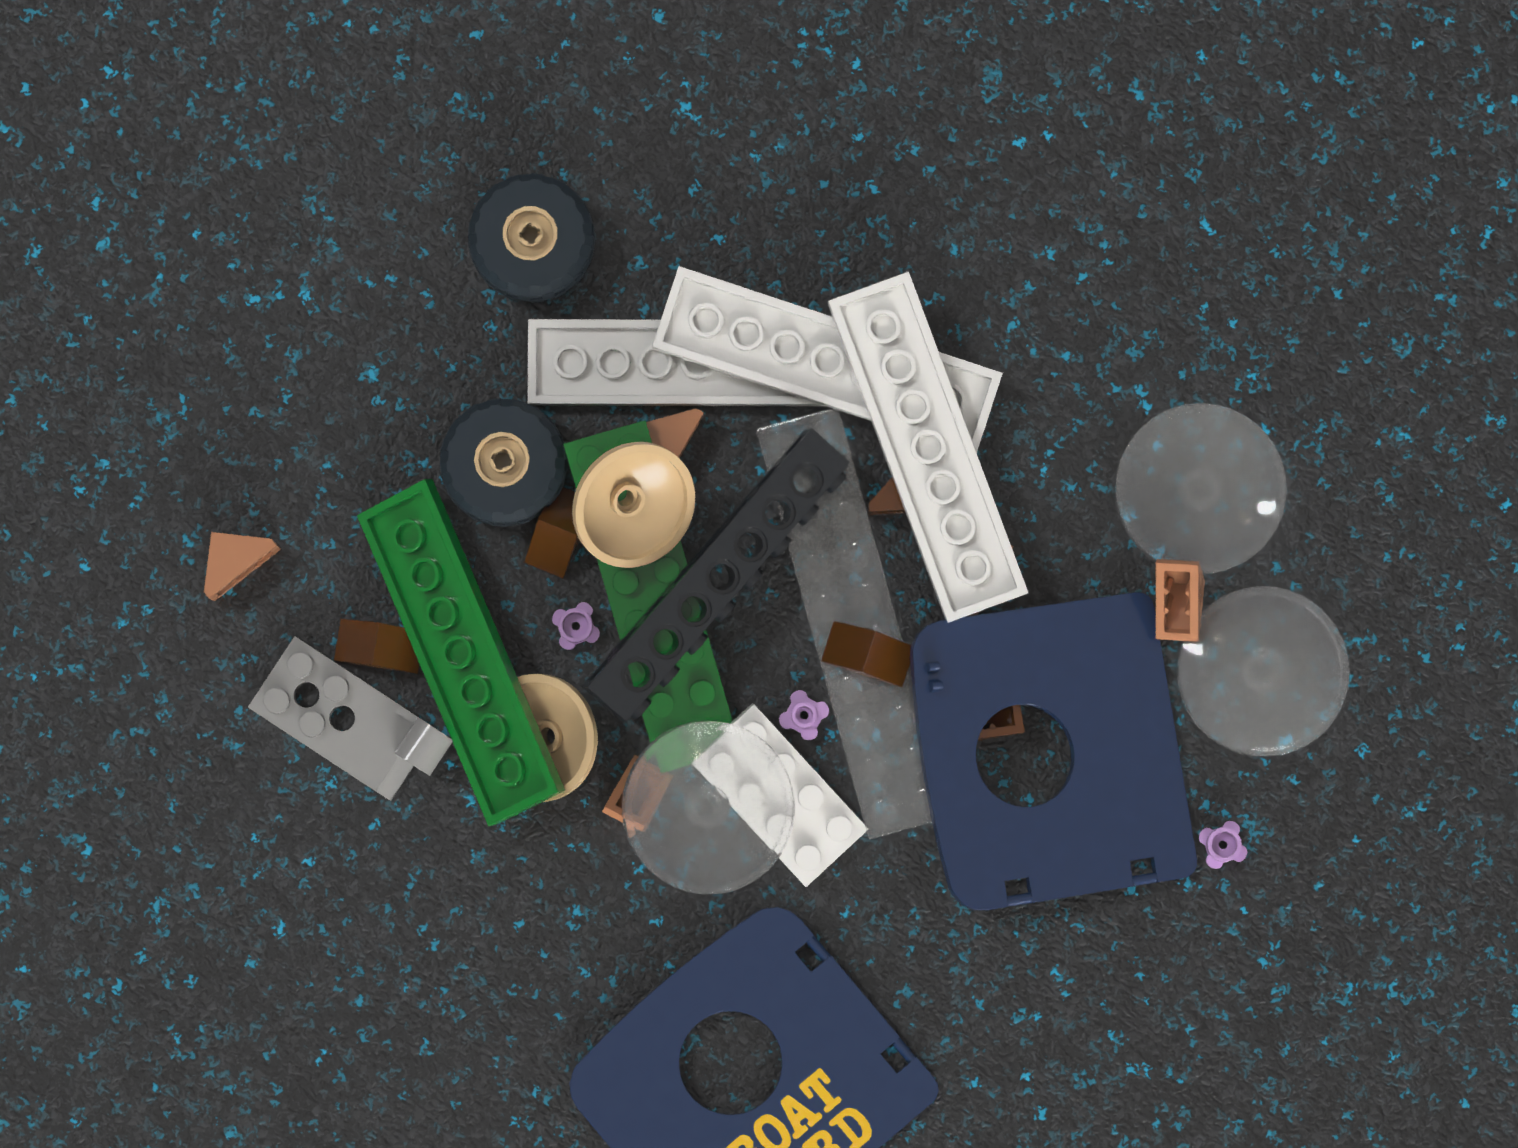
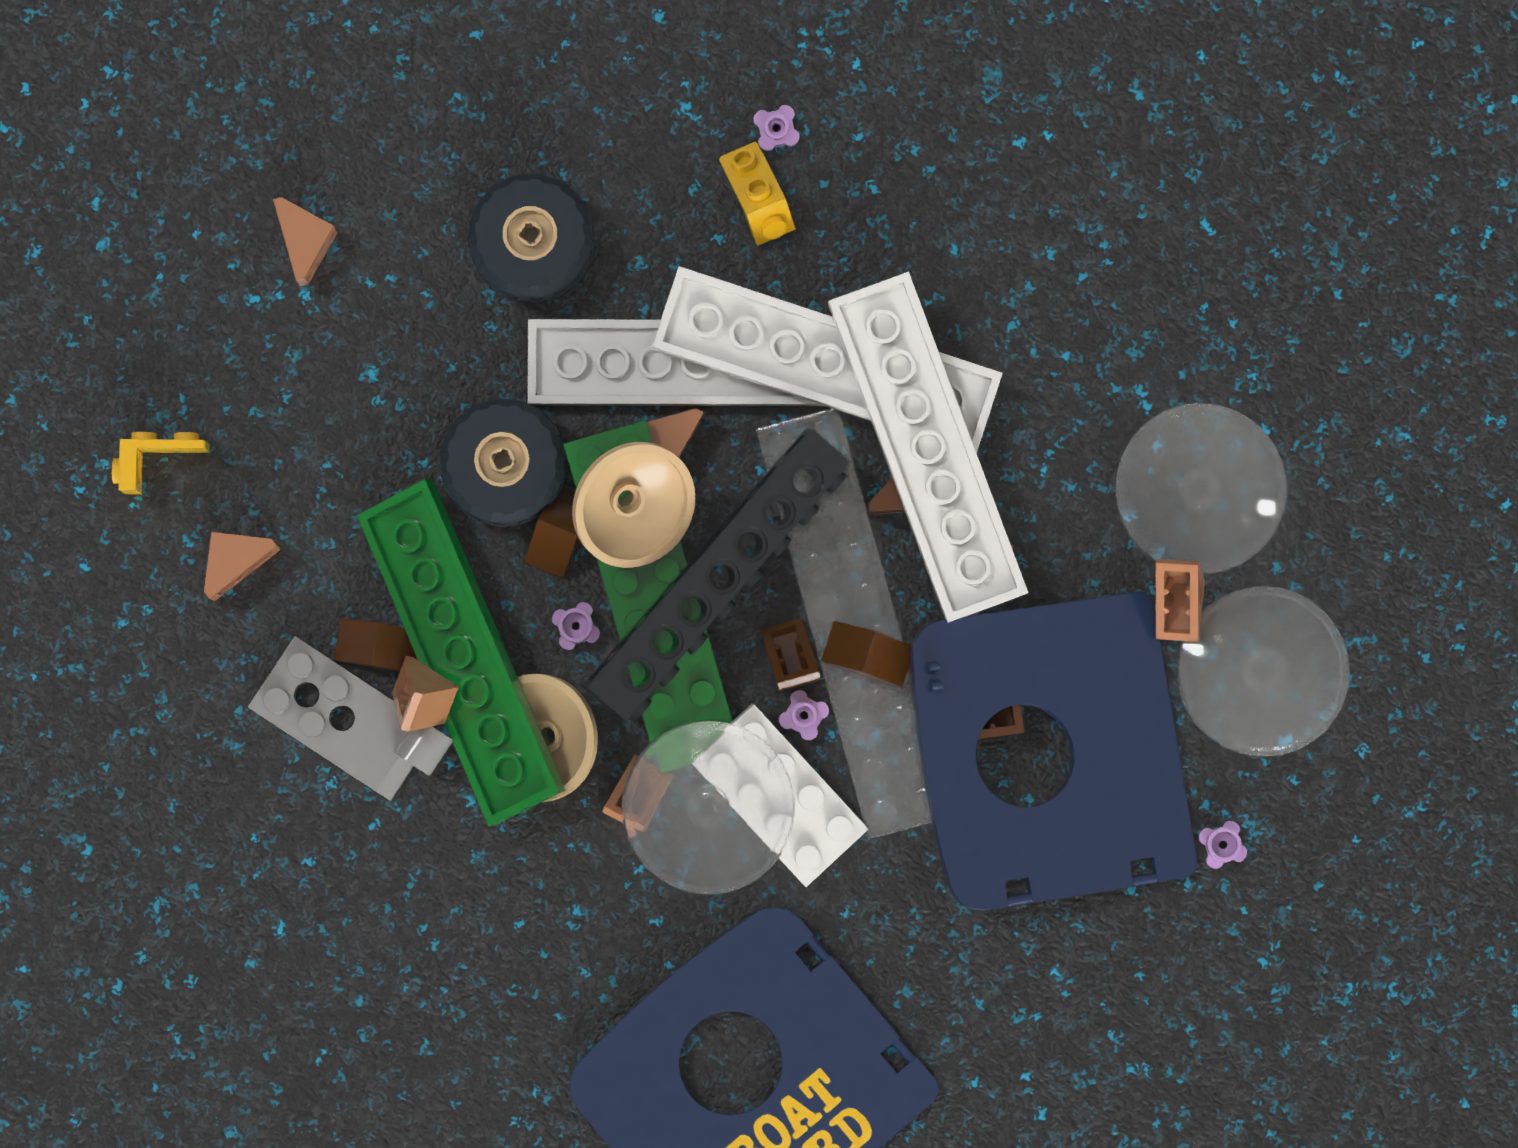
(128, 467): none -> yellow bracket
(305, 238): none -> nougat slope
(421, 696): none -> nougat slope
(758, 193): none -> yellow bracket
(770, 138): none -> lavender plate
(790, 655): none -> reddish brown slope

